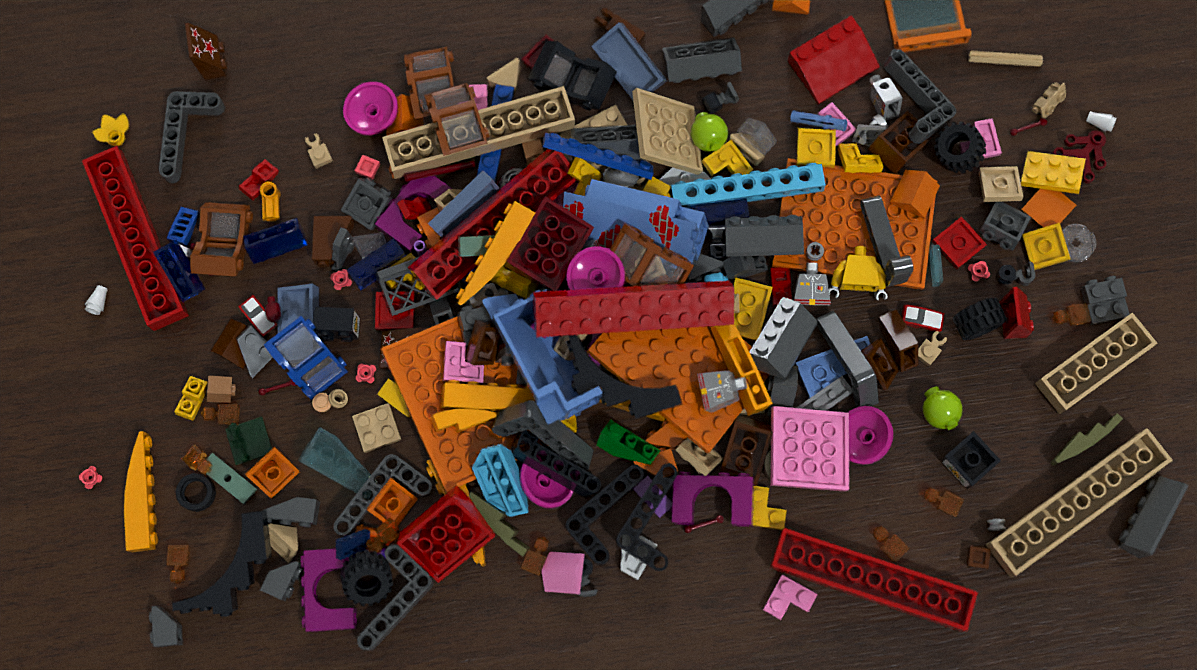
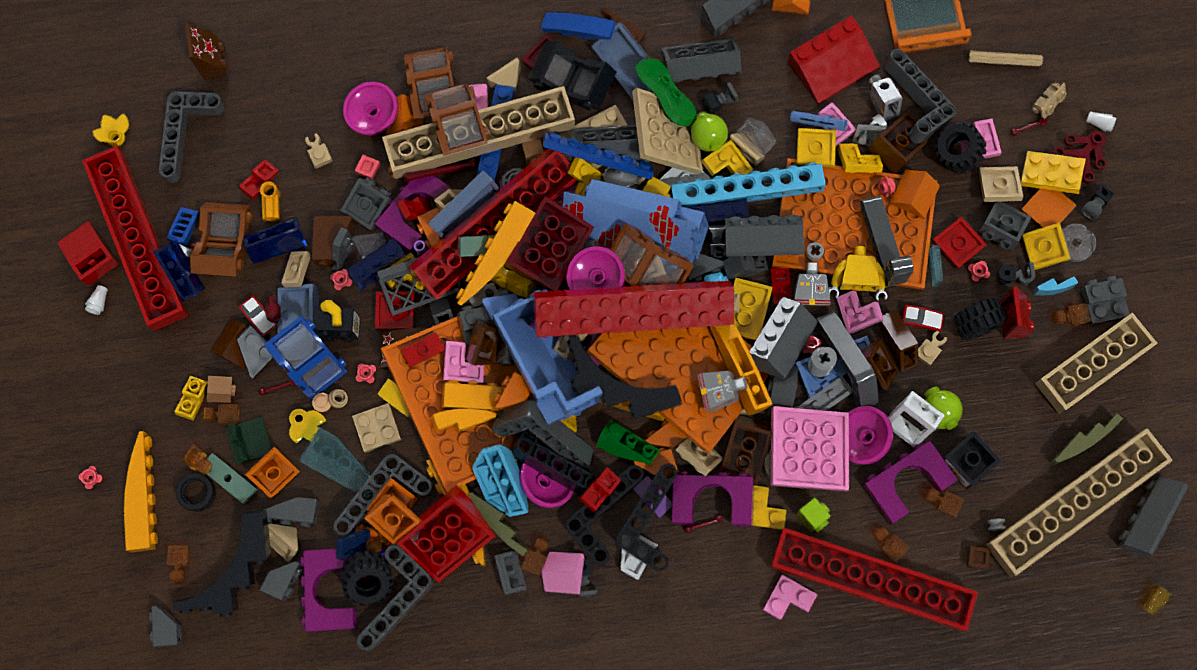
(87, 253): none -> red slope
(296, 269): none -> tan plate
(307, 426): none -> yellow plate
(332, 308): none -> yellow arm
(392, 518): none -> orange slope
(422, 350): none -> red plate
(510, 573): none -> dark grey hinge
(514, 392): none -> orange slope
(578, 25): none -> blue slope
(600, 489): none -> red slope
(673, 101): none -> green plate
(812, 341): none -> coral plate
(814, 515): none -> lime brick
(825, 355): none -> light grey piece
(854, 315): none -> bright pink plate
(886, 186): none -> coral plate
(913, 406): none -> white window
(924, 459): none -> magenta arch
(1051, 287): none -> medium azure slope
(1101, 198): none -> dark grey leg
(1157, 599): none -> clear yellow cone

